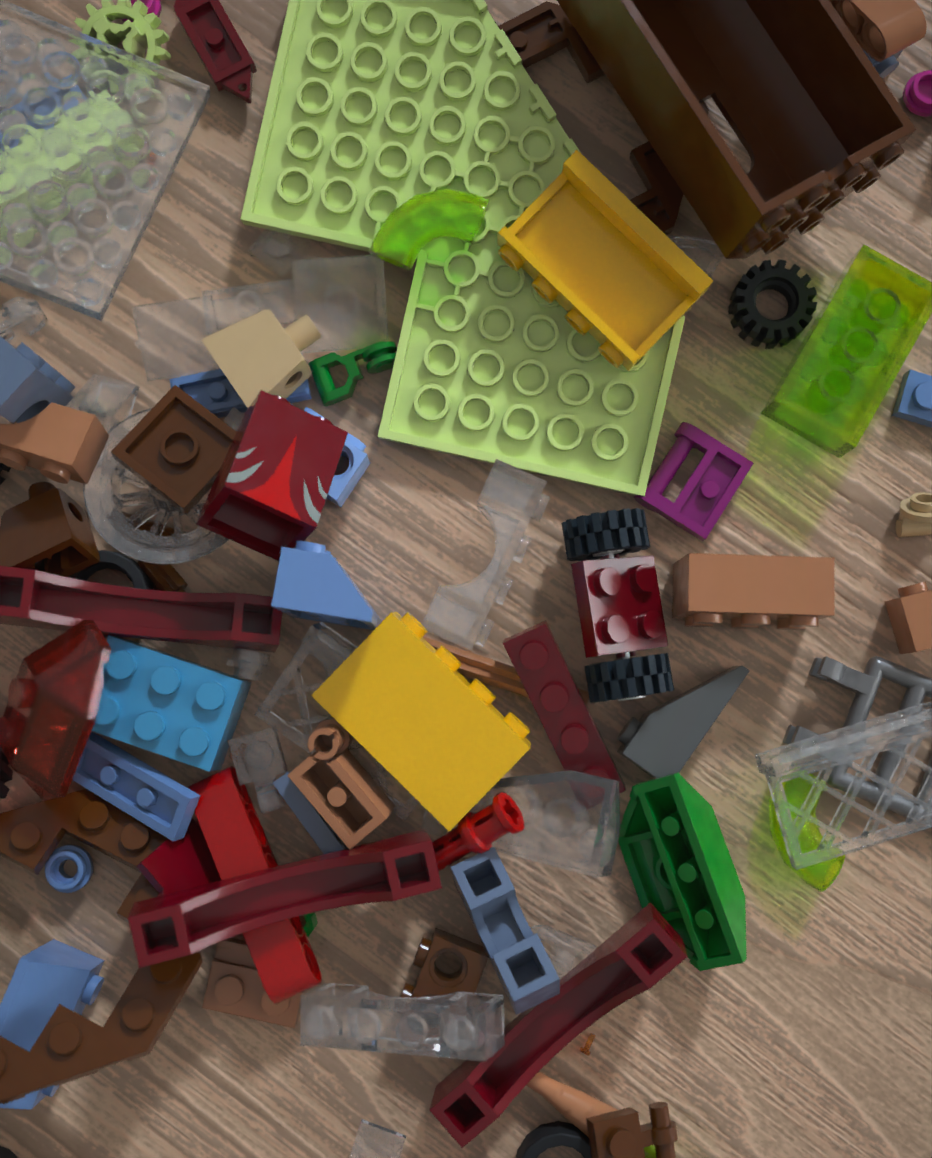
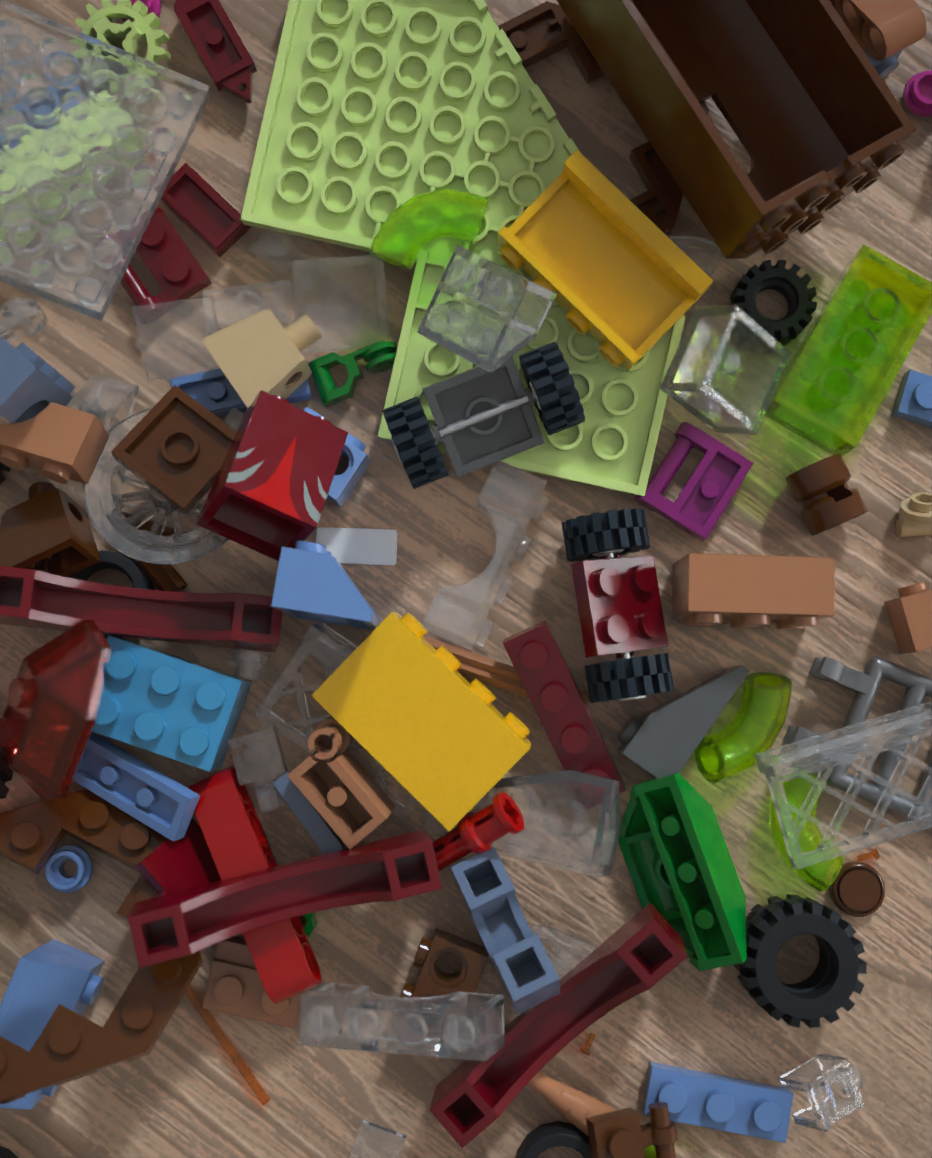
(168, 262): none -> dark red plate
(203, 210): none -> dark red tile
(227, 1046): none -> clear orange axle
(360, 545): none -> white sticker
(484, 310): none -> clear slope
(484, 415): none -> plate
(719, 1101): none -> medium blue plate
(725, 369): none -> clear piece
(750, 732): none -> clear neon green cylinder
(826, 494): none -> reddish brown wheel
(830, 982): none -> black tyre
(831, 1089): none -> clear window
(857, 889): none -> reddish brown piece
(874, 853): none -> clear orange piece

